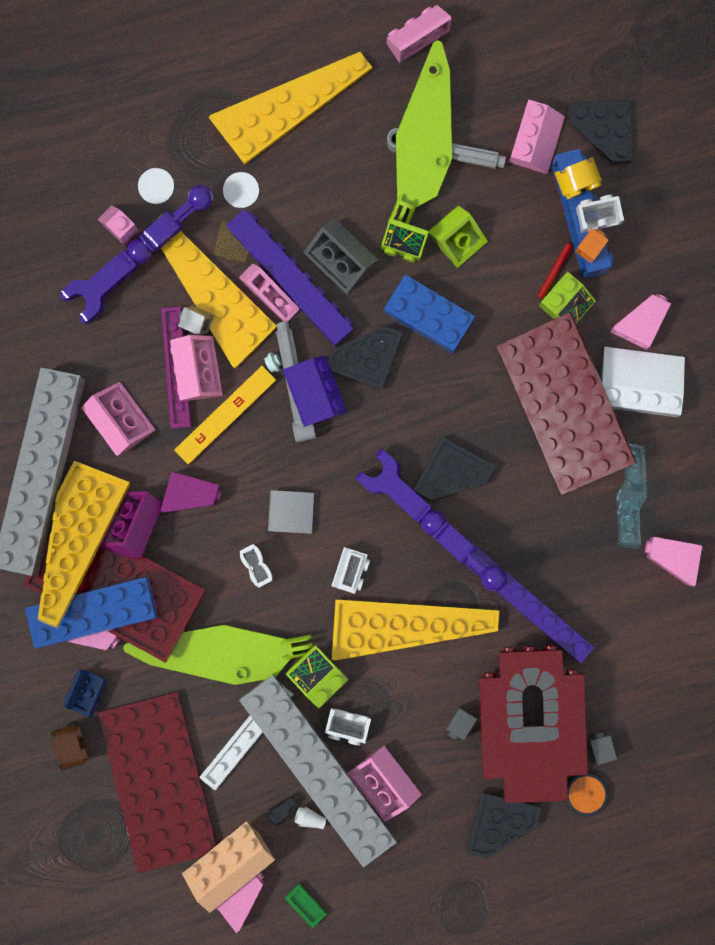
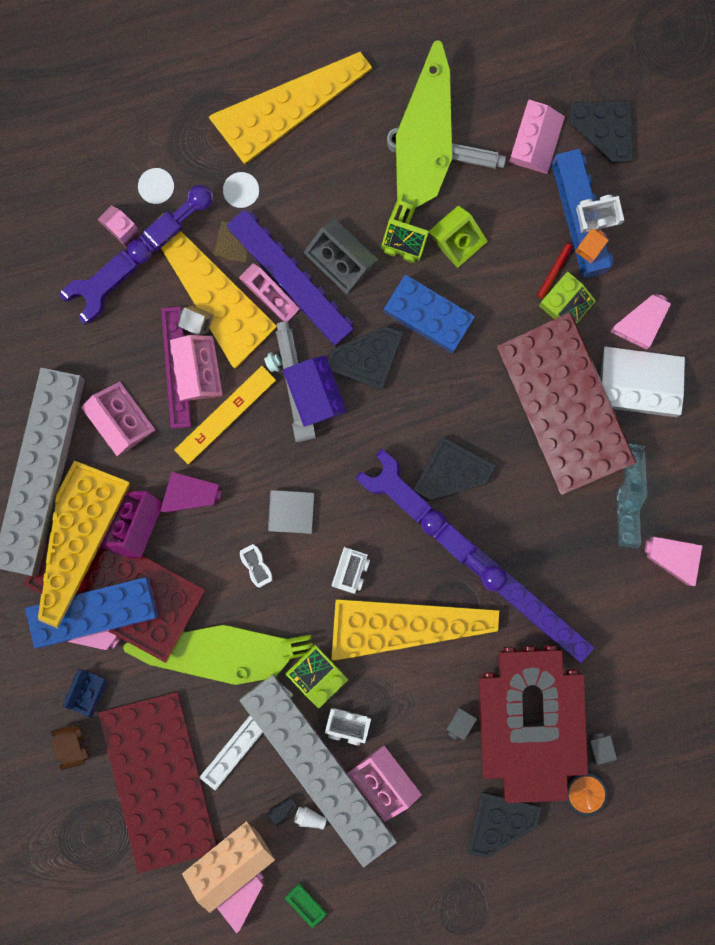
(418, 32): bright pink slope -> none
(578, 177): yellow brick -> none

